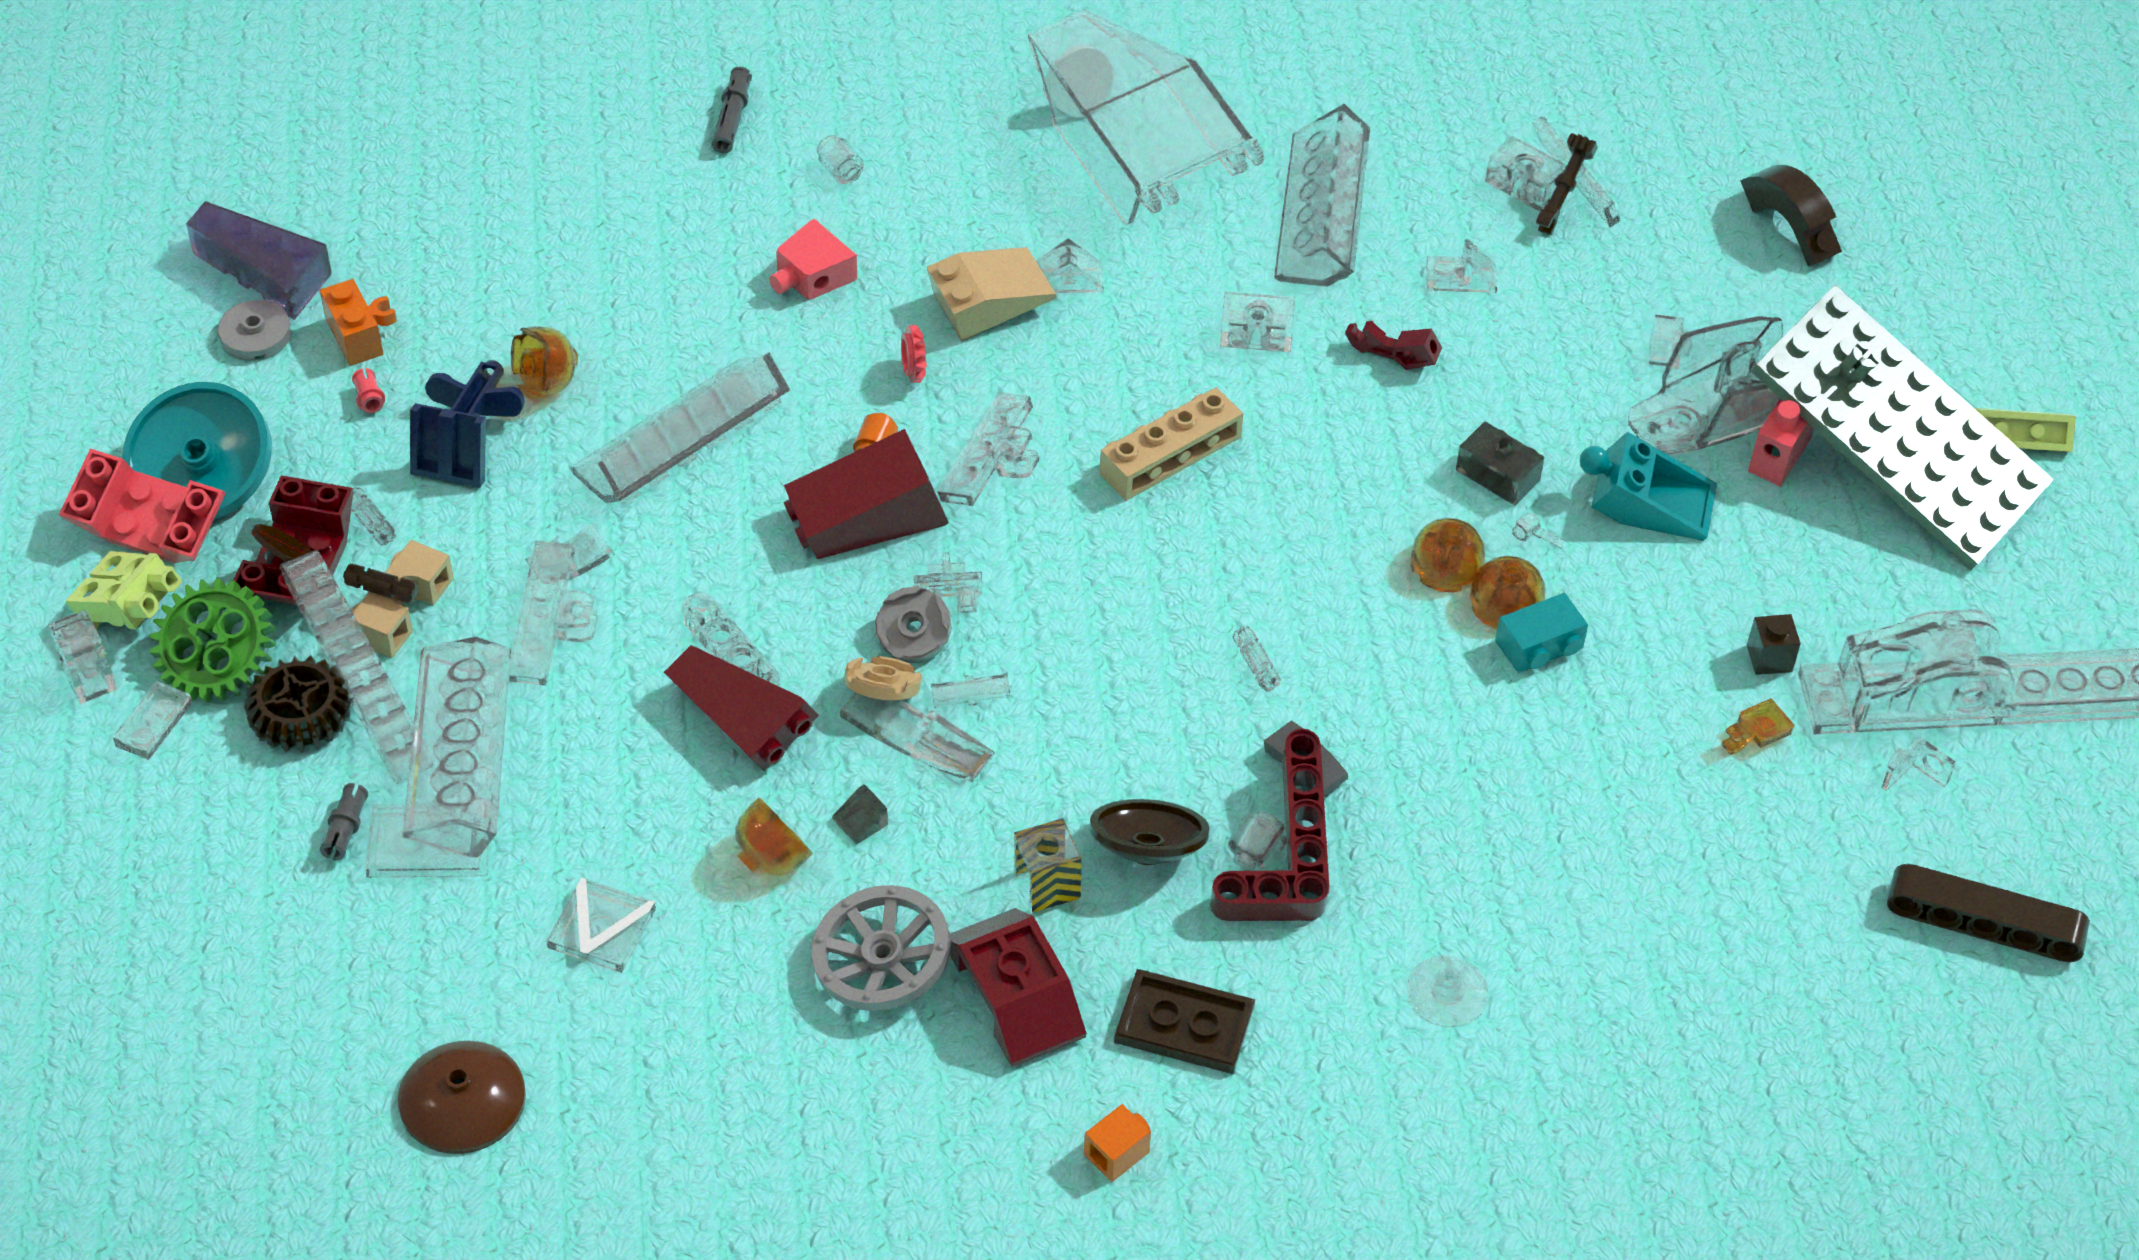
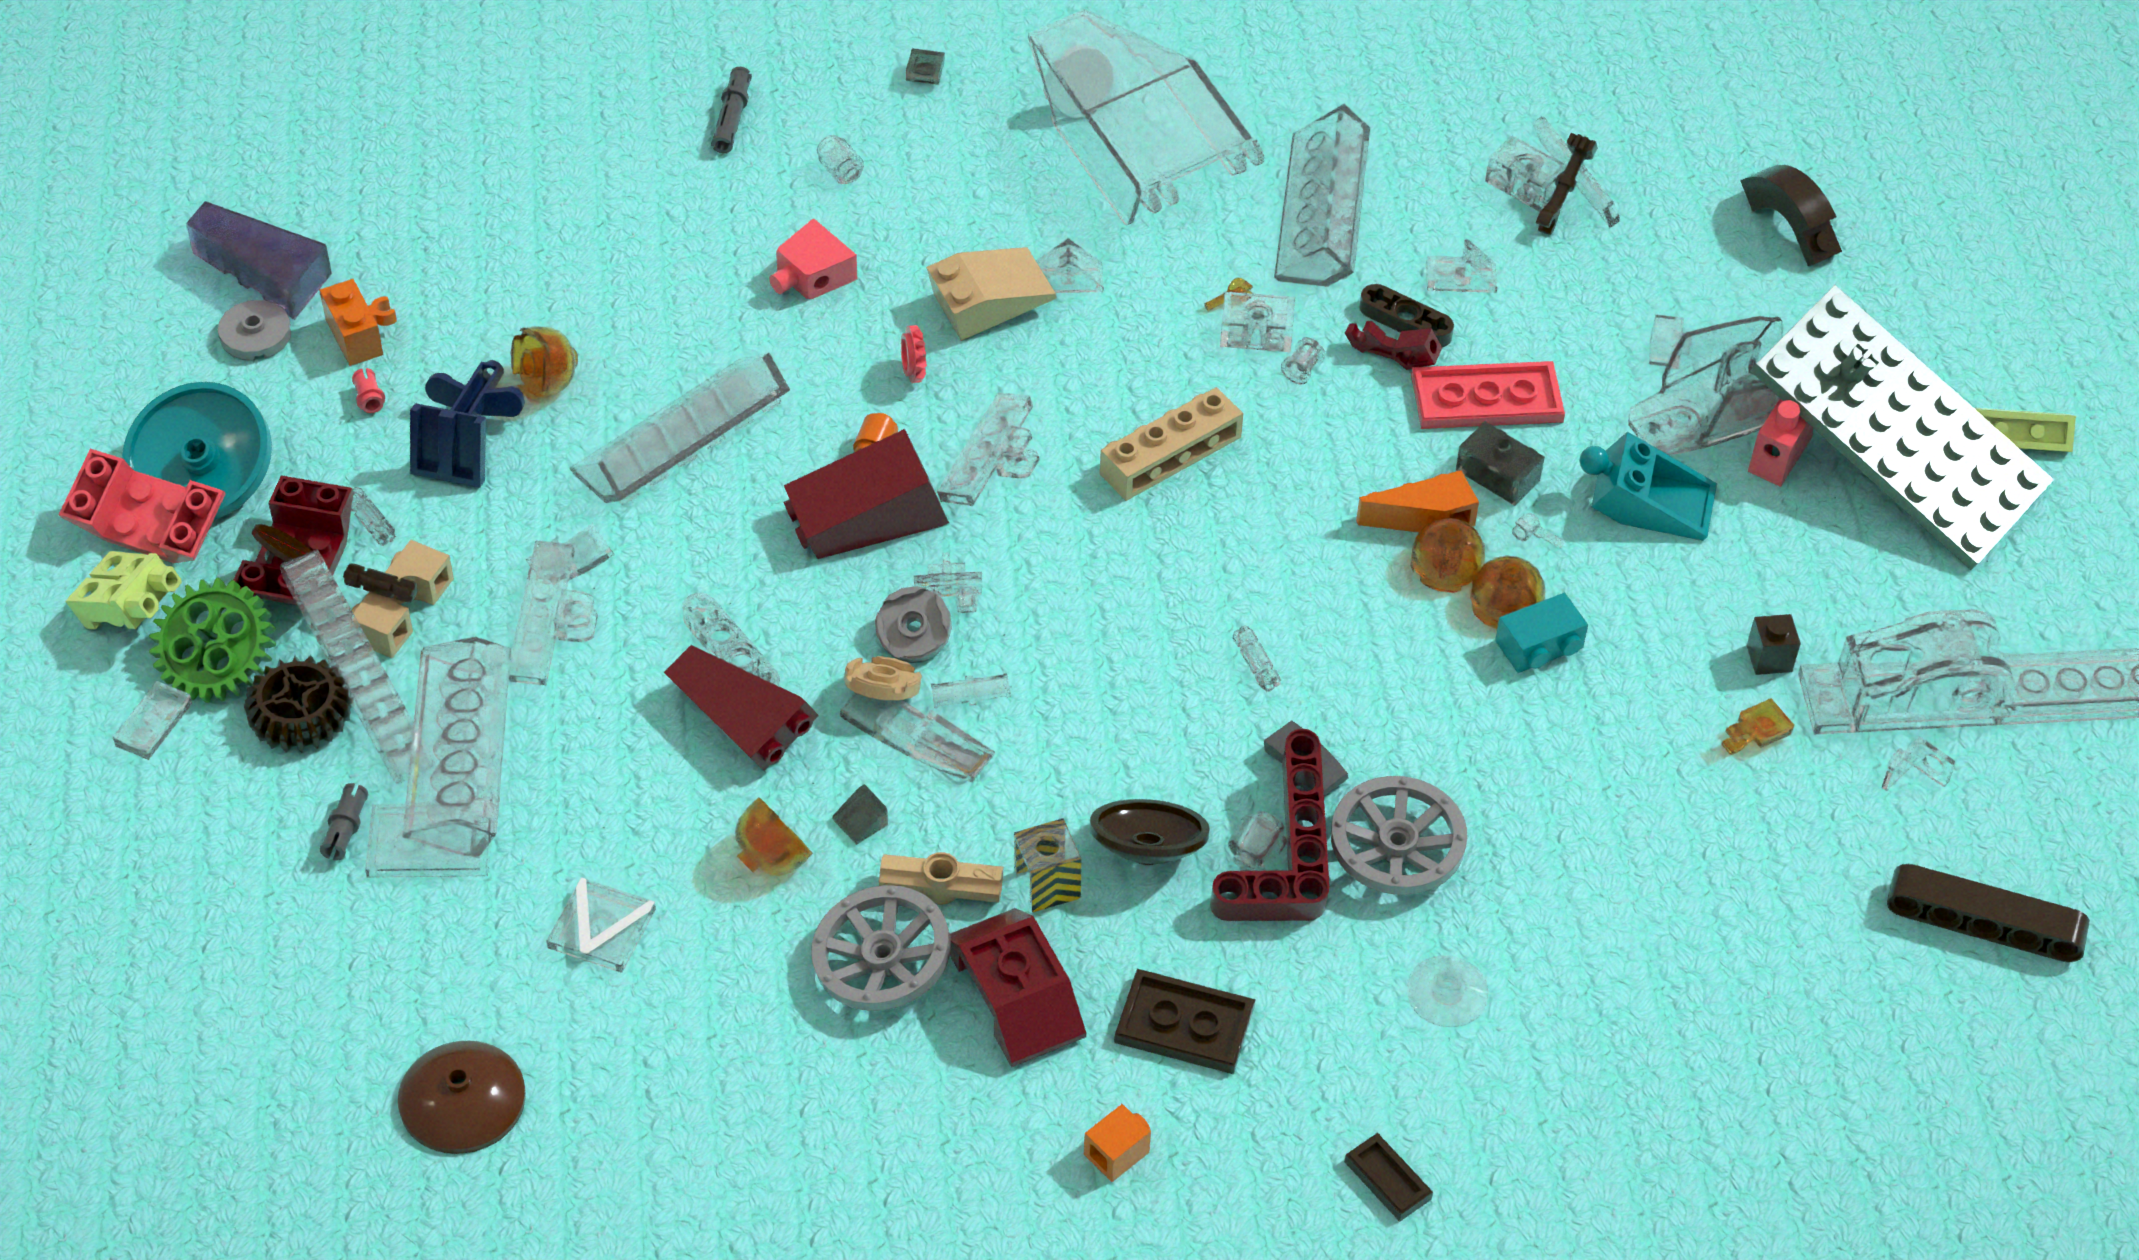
(82, 656): clear brick -> none
(925, 66): none -> clear smoke plate
(960, 881): none -> tan piece
(1237, 285): none -> clear orange hand
(1299, 365): none -> clear bush
(1377, 303): none -> dark brown beam
(1388, 1177): none -> dark brown tile
(1398, 838): none -> light grey wheel
(1419, 503): none -> orange slope
(1487, 393): none -> coral tile

